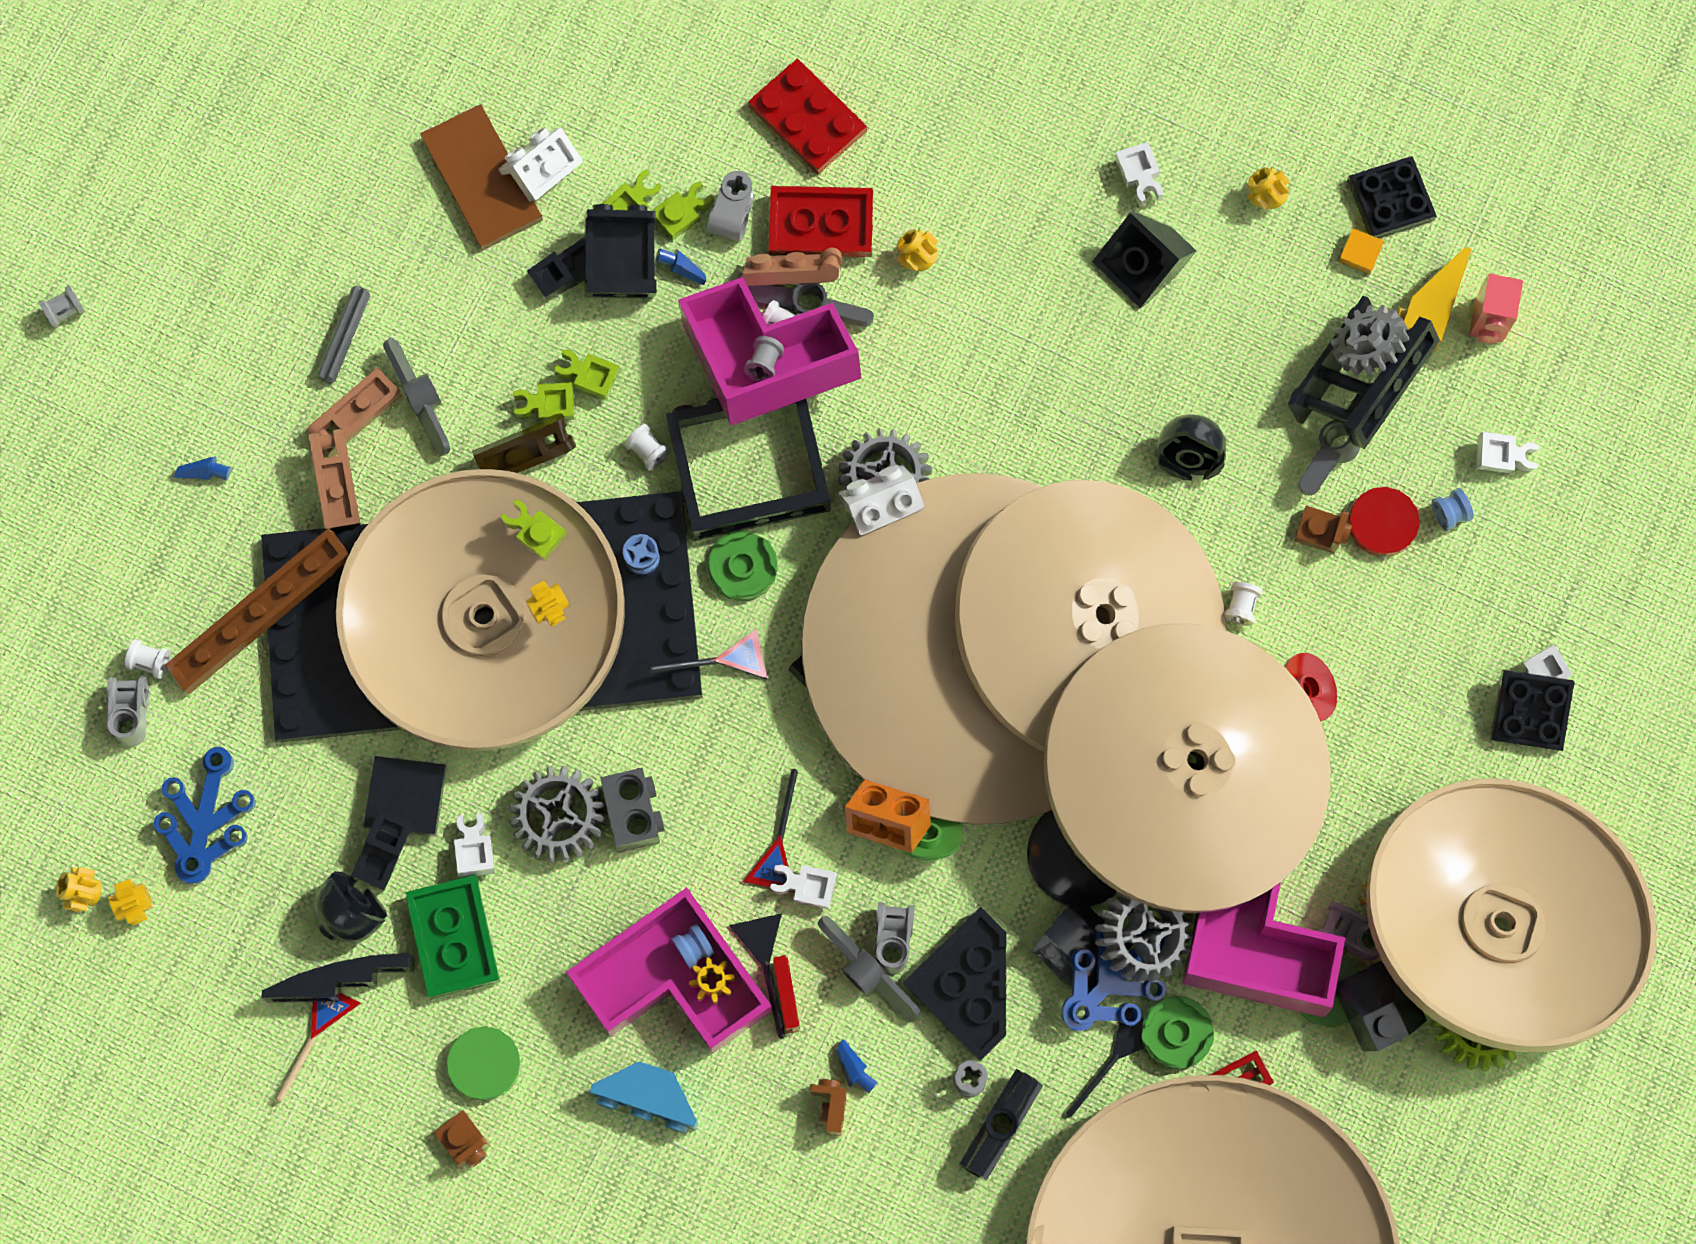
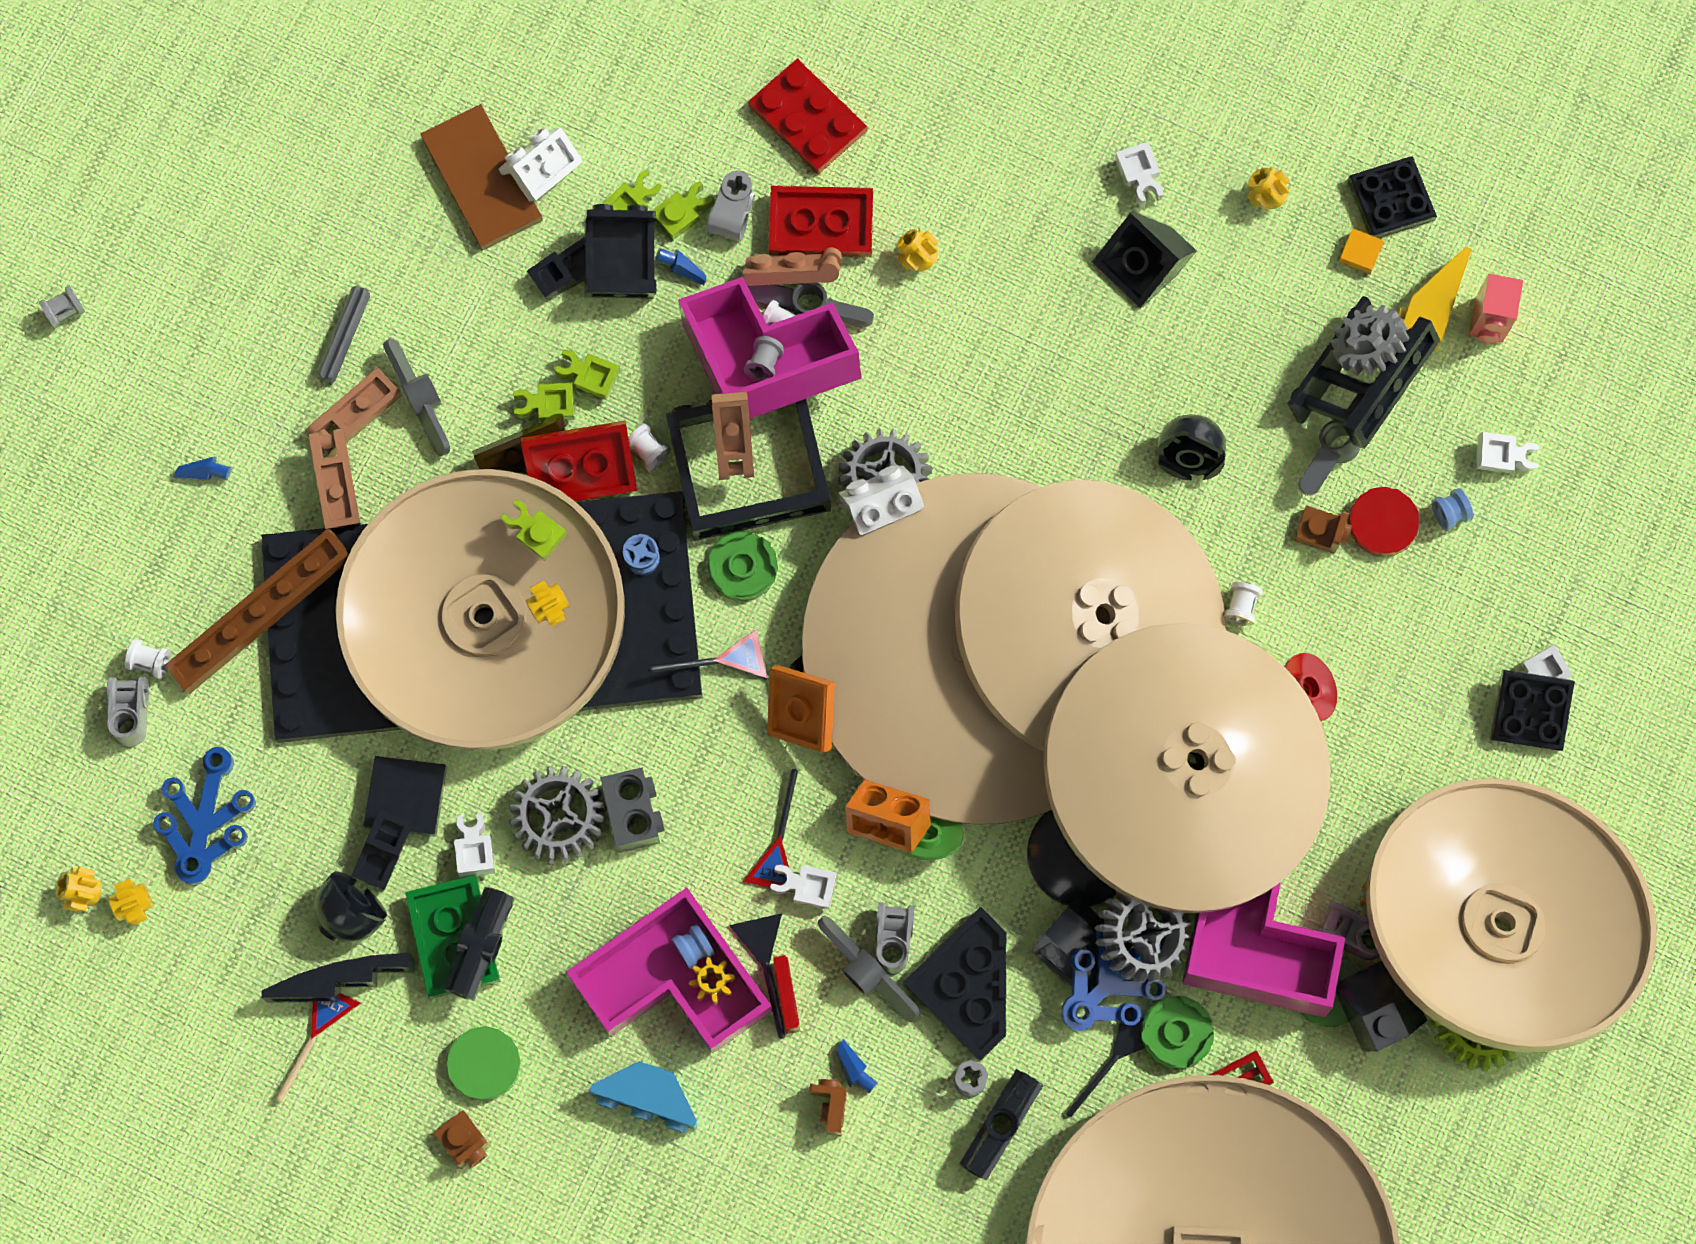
(479, 943): none -> black piece
(583, 460): none -> red plate
(732, 435): none -> nougat plate
(800, 708): none -> orange plate

